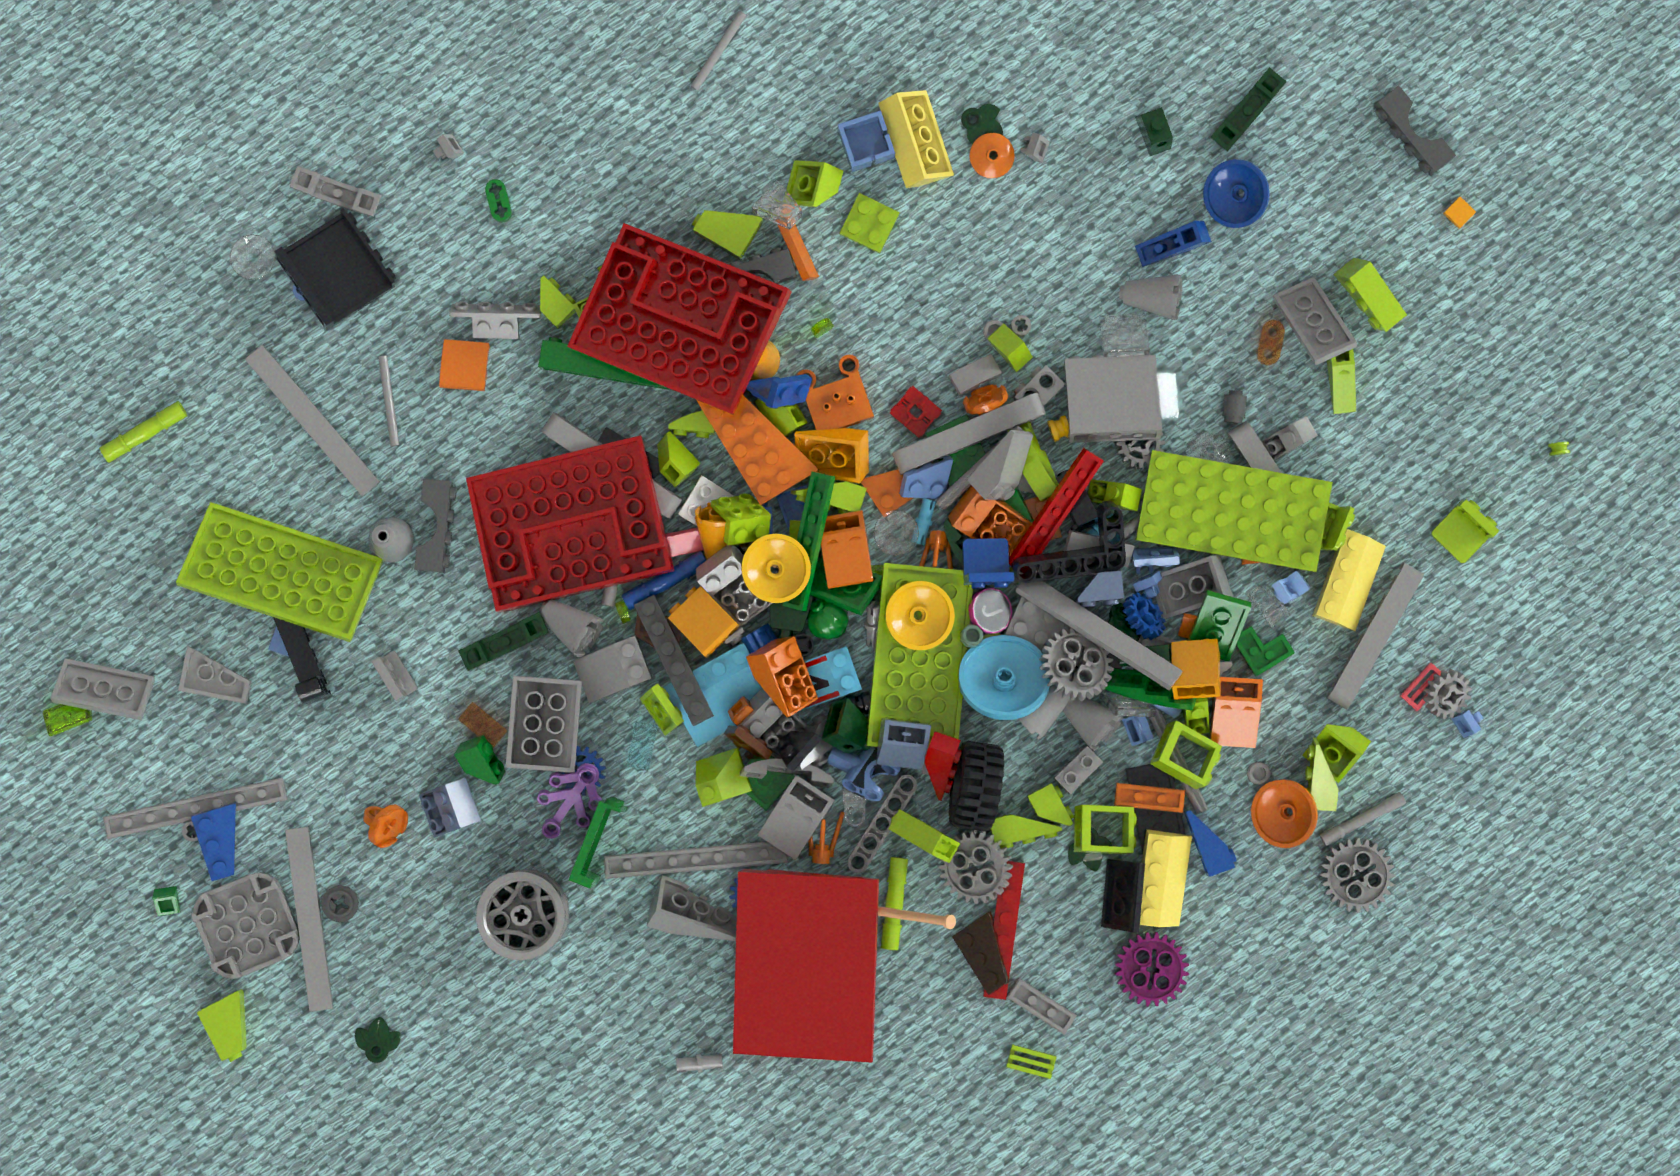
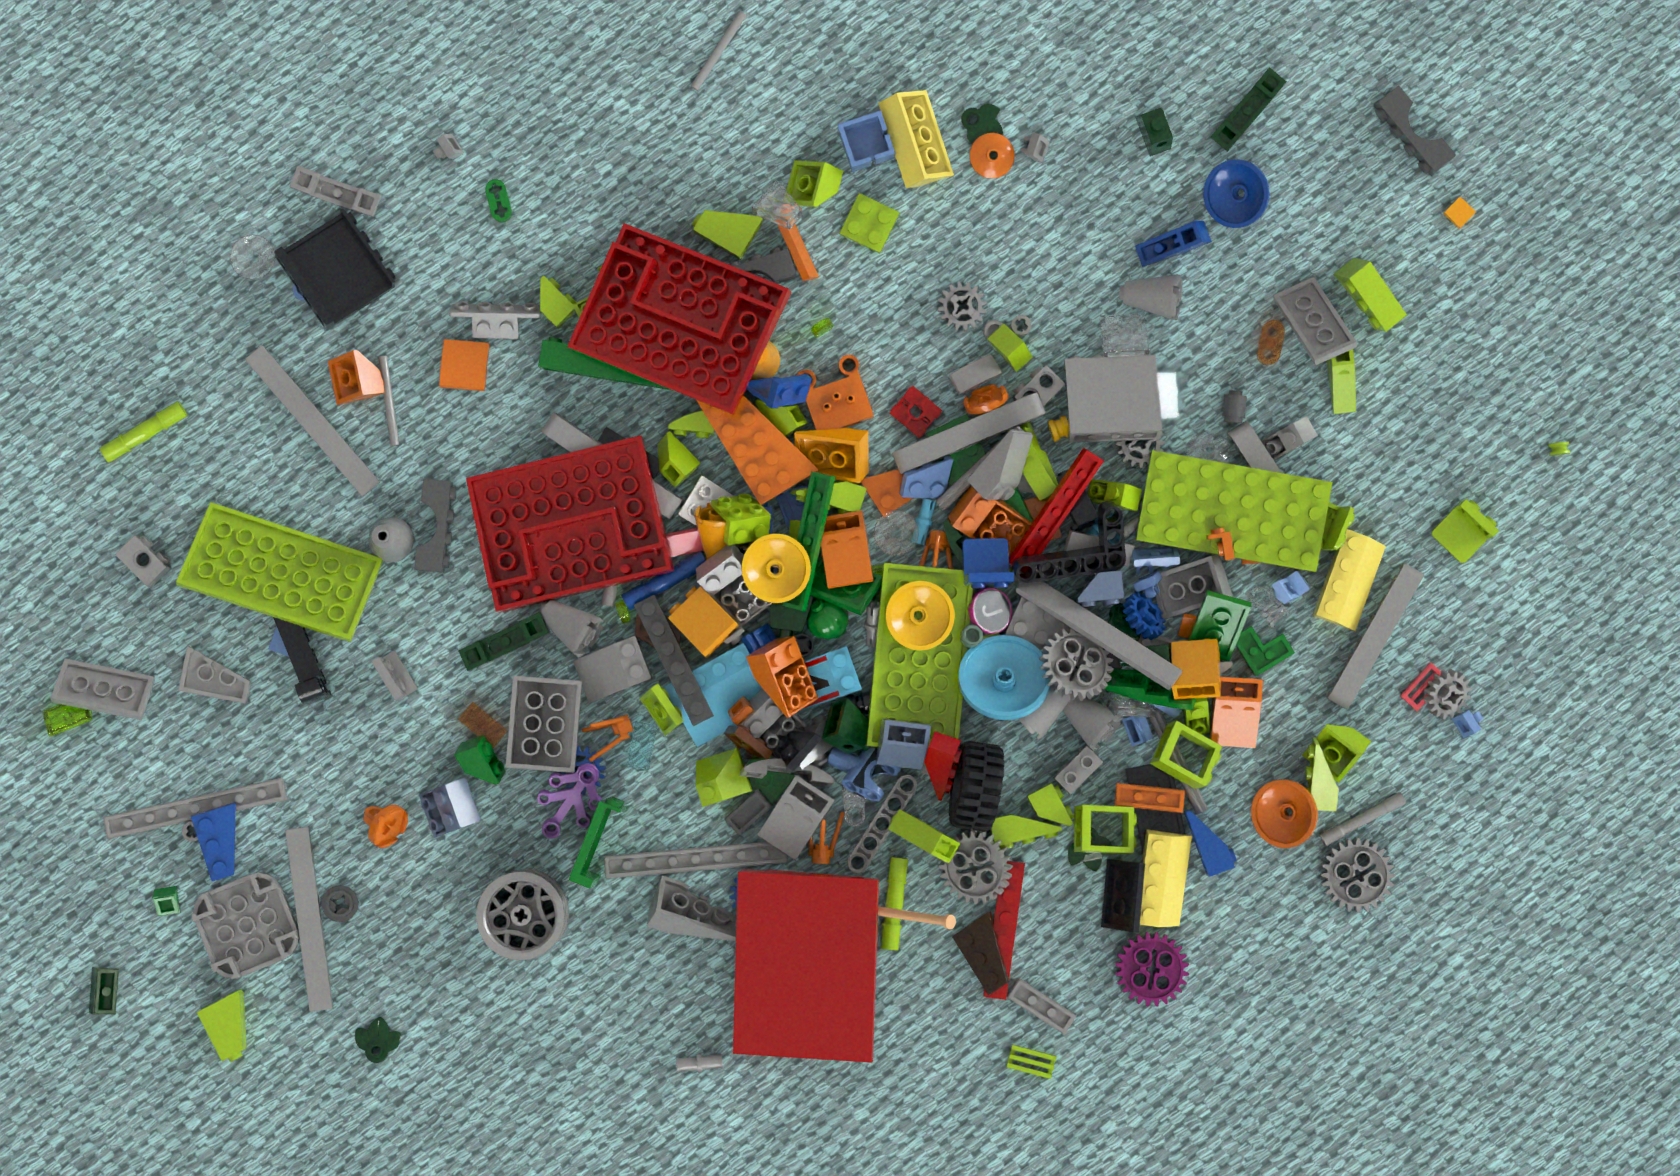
(103, 991): none -> dark green slope
(131, 554): none -> light grey brick
(354, 378): none -> orange slope
(619, 725): none -> orange plant
(748, 812): none -> dark grey tile
(953, 299): none -> light grey gear
(1225, 547): none -> orange bracket
(1258, 773): light grey tile -> none

